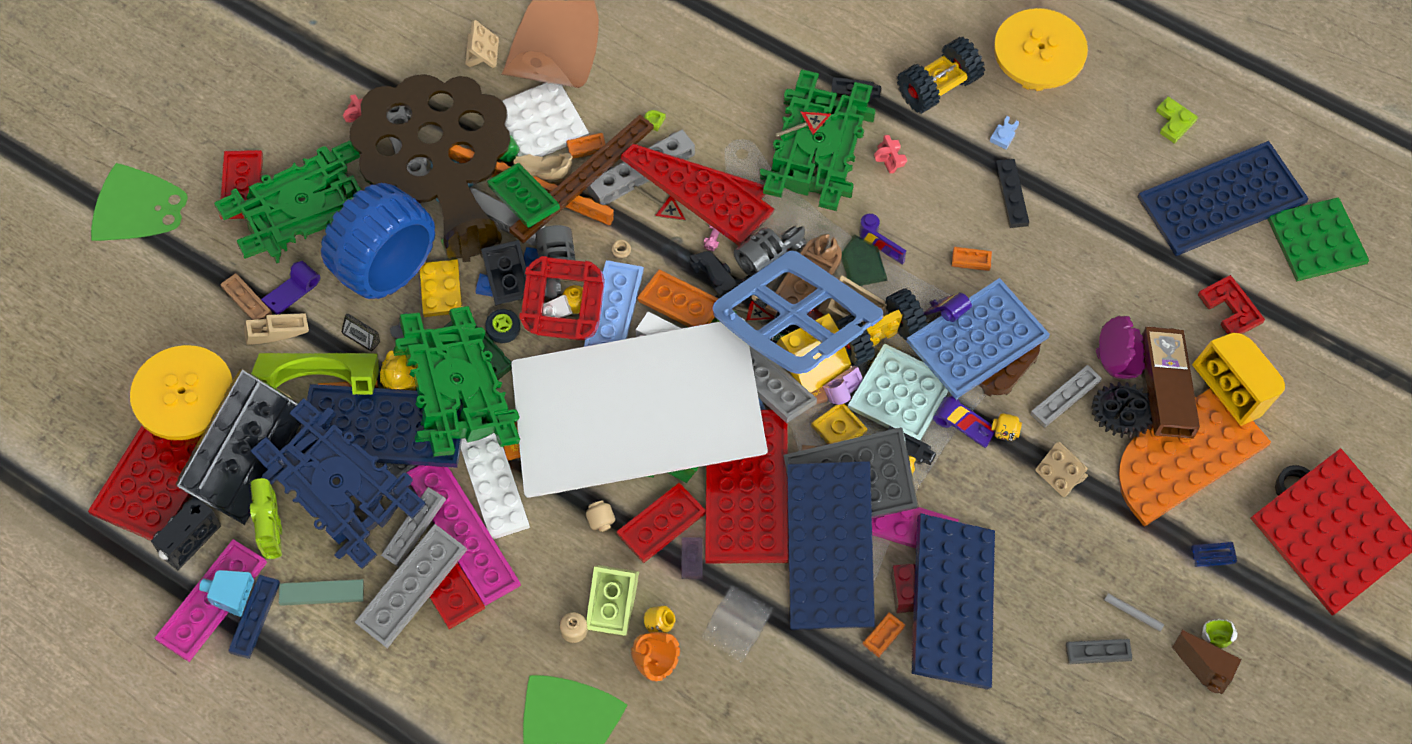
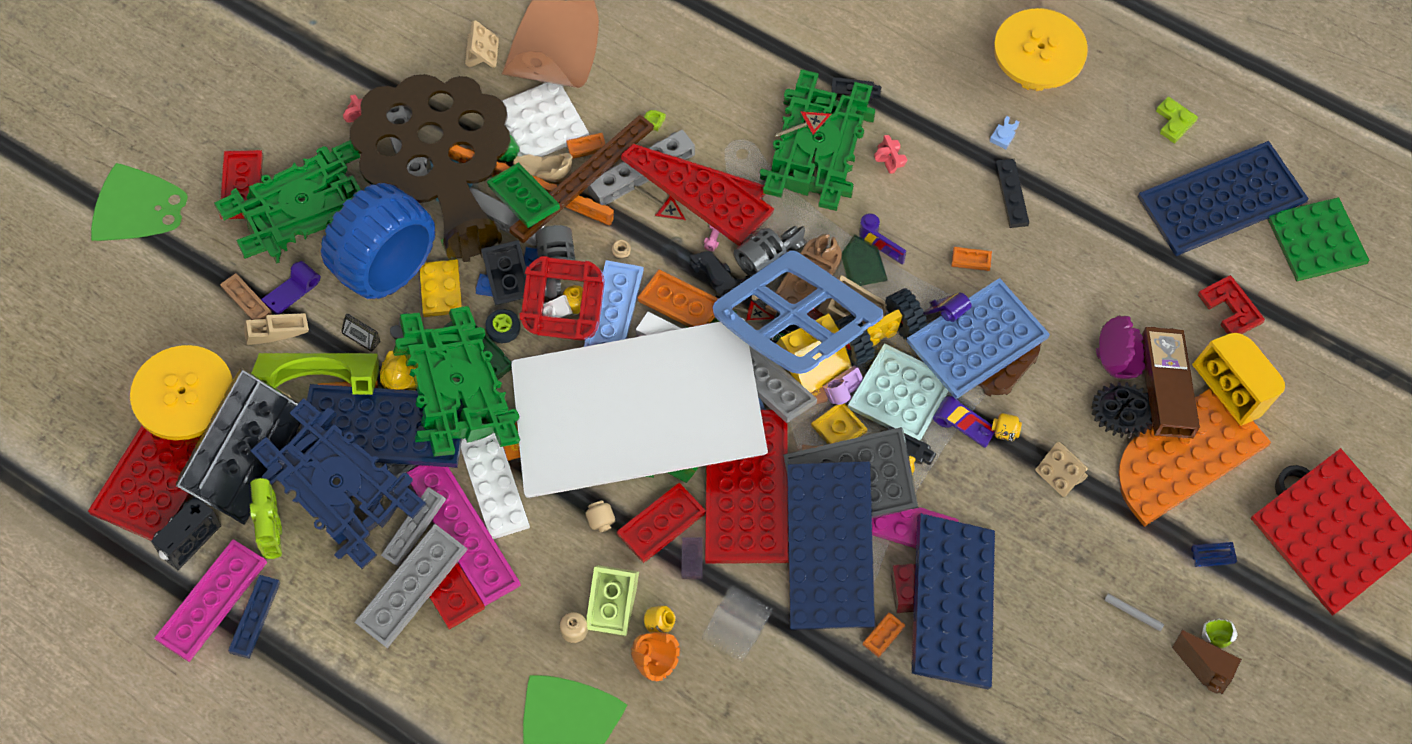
(228, 590): medium azure torso -> none
(321, 592): sand green tile -> none
(925, 85): black plate -> none
(1066, 396): light grey plate -> none
(1099, 651): dark grey tile -> none

